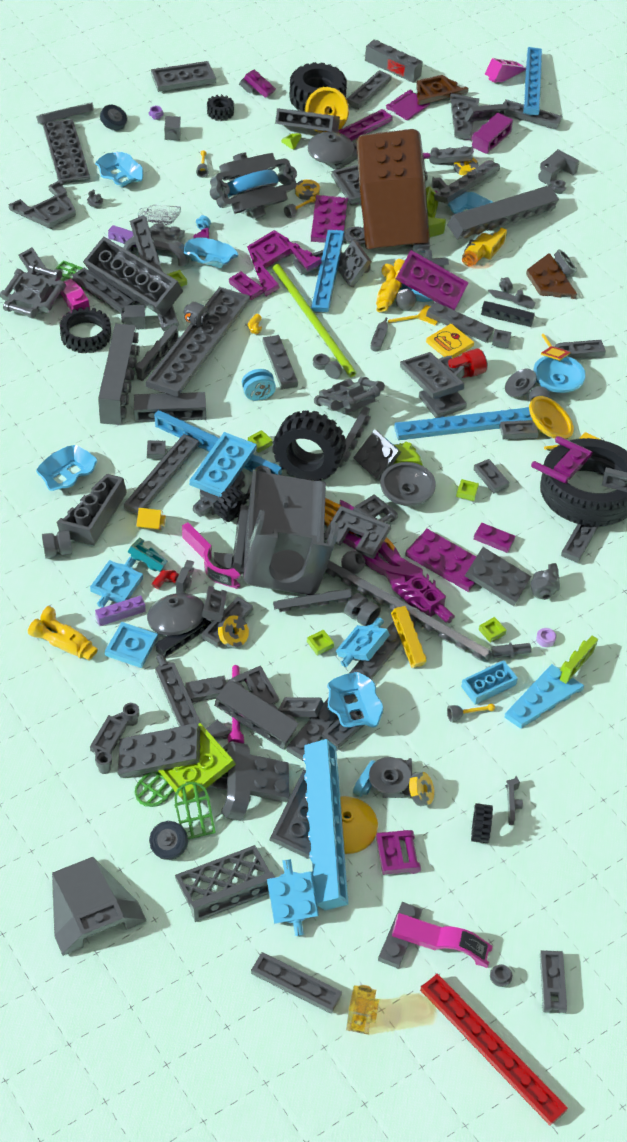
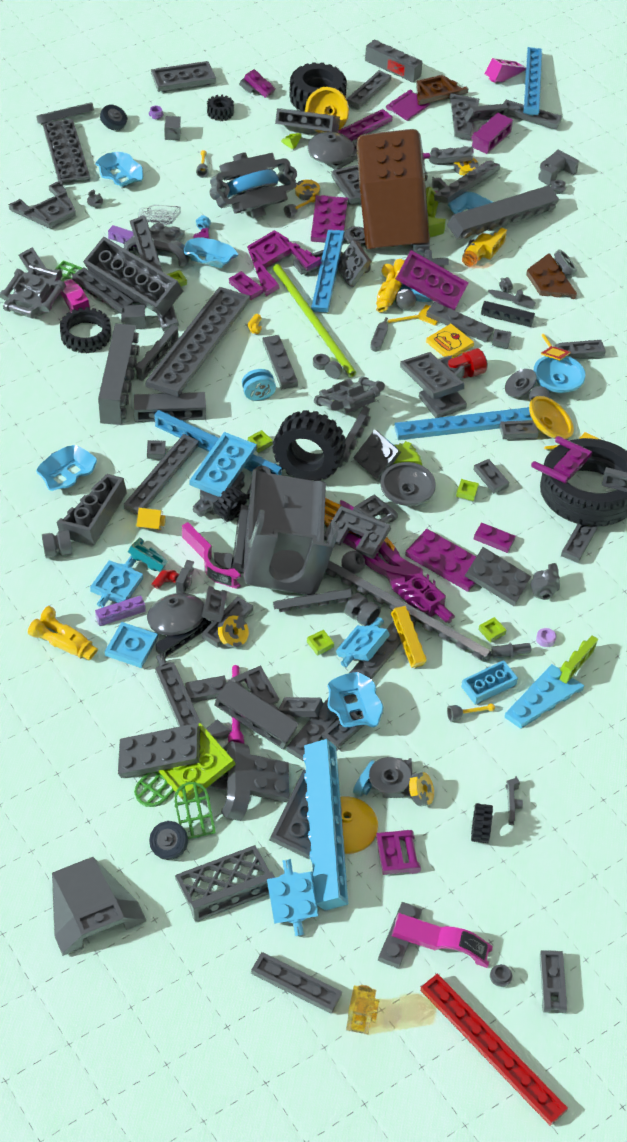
(110, 735): dark grey plate -> none
(196, 314): dark grey head -> none

